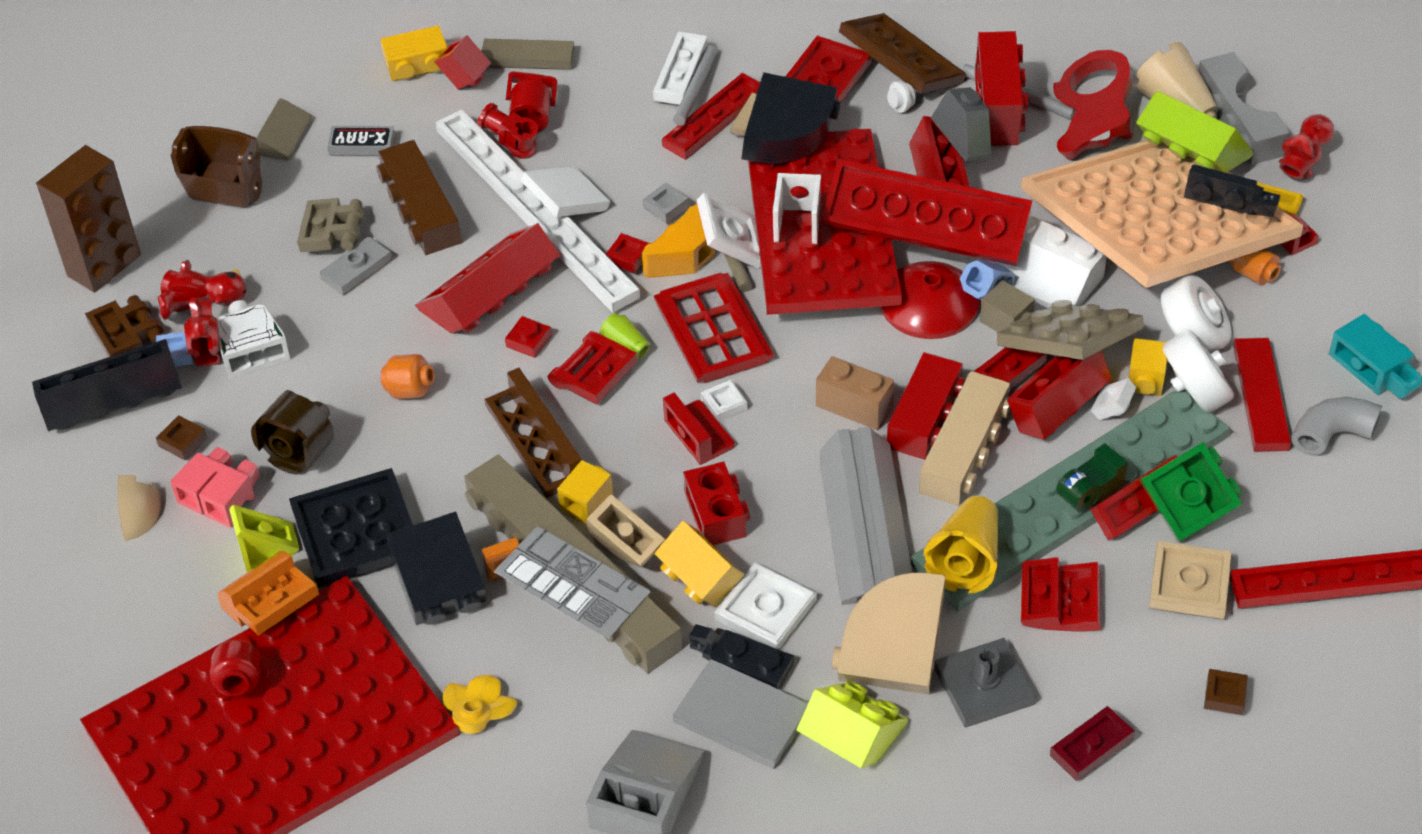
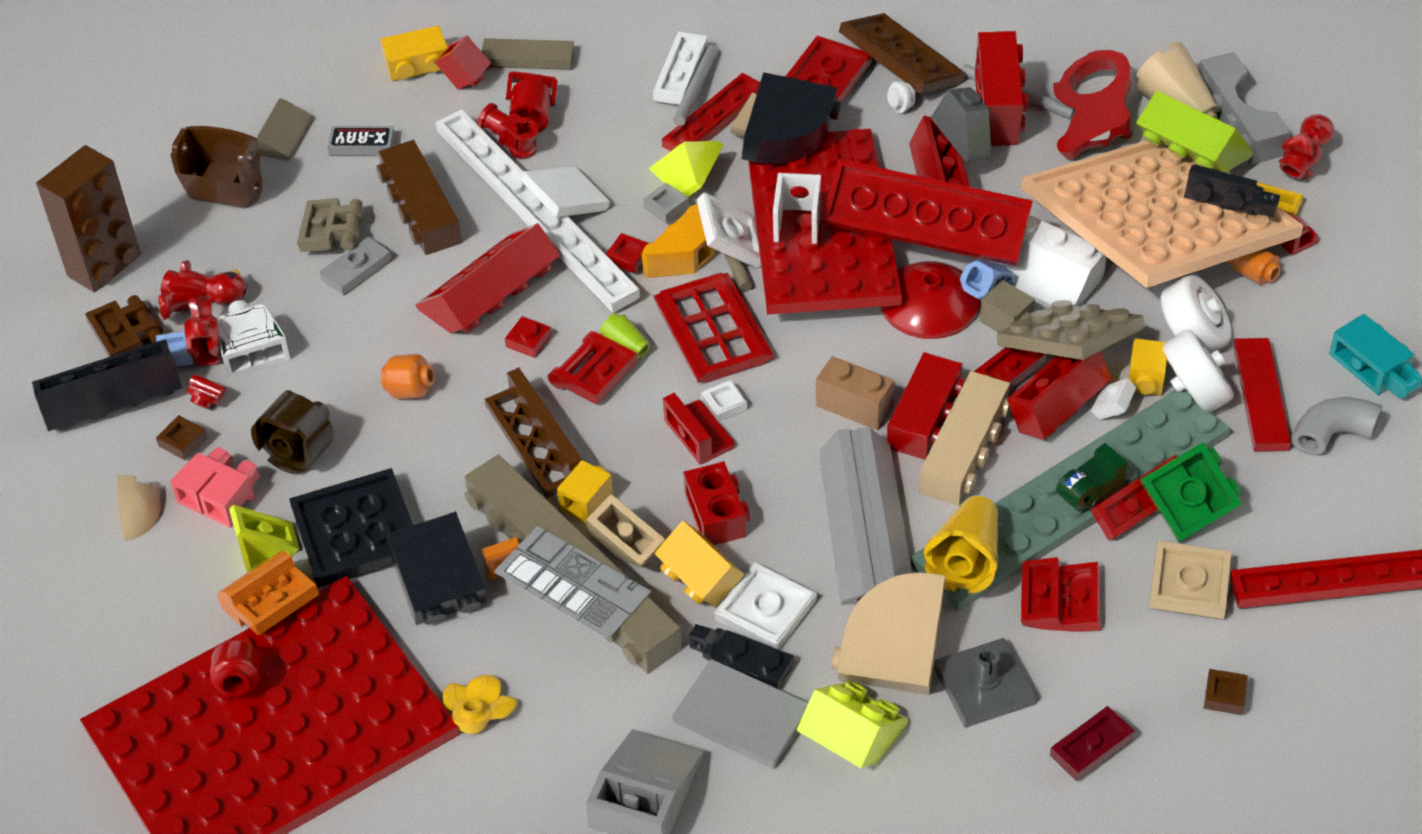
(205, 391): none -> red plate
(687, 165): none -> neon yellow slope

